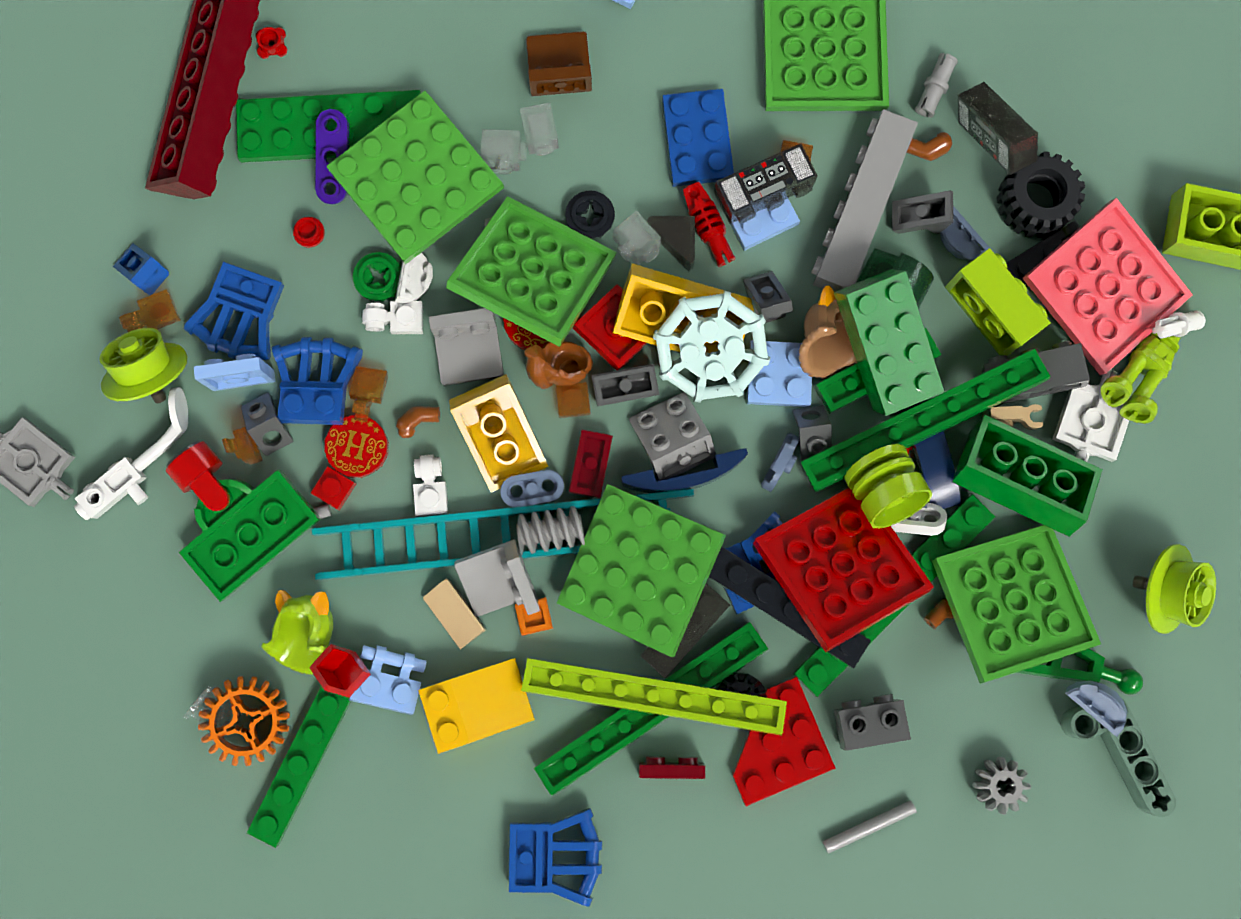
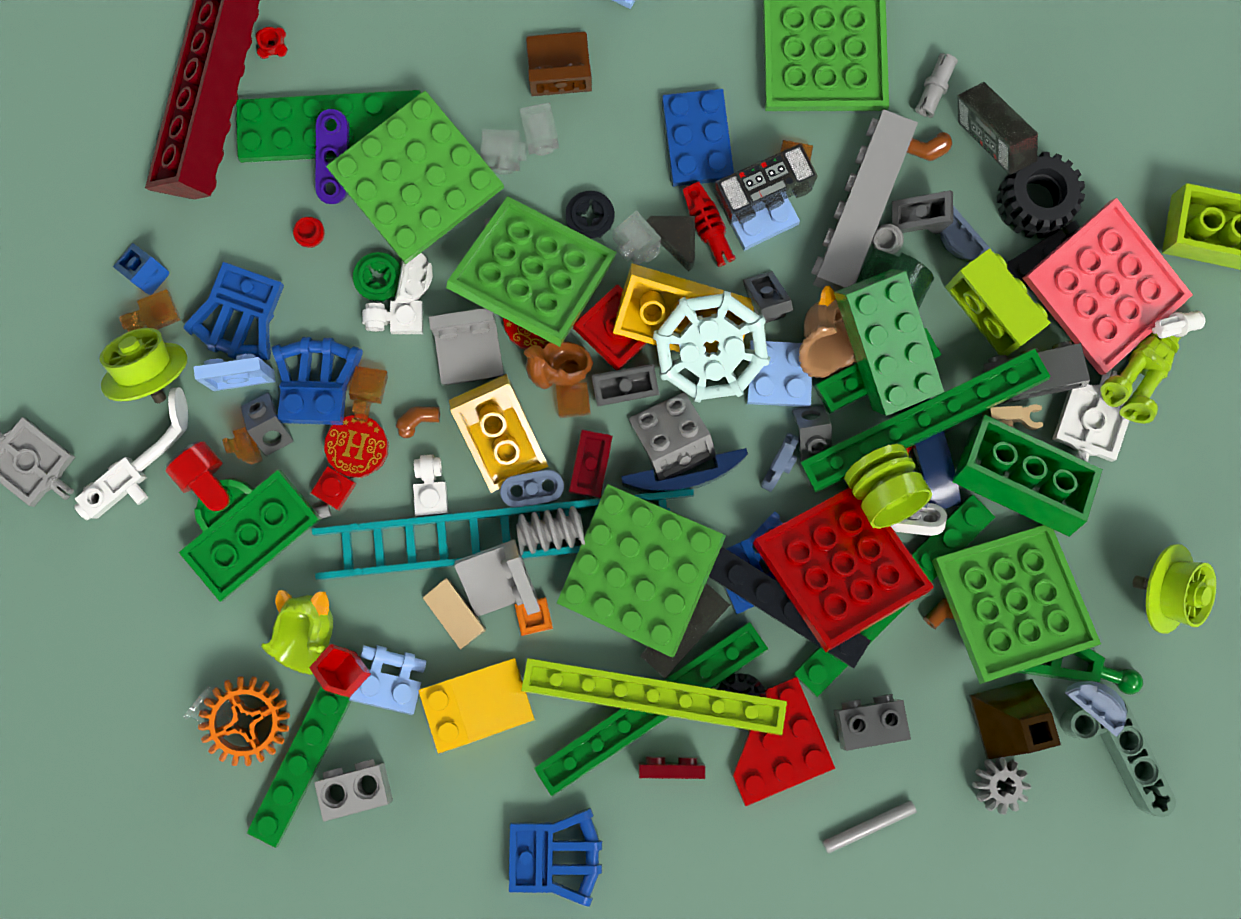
(355, 797): none -> light grey brick
(888, 238): none -> light grey plate
(1014, 720): none -> dark brown slope

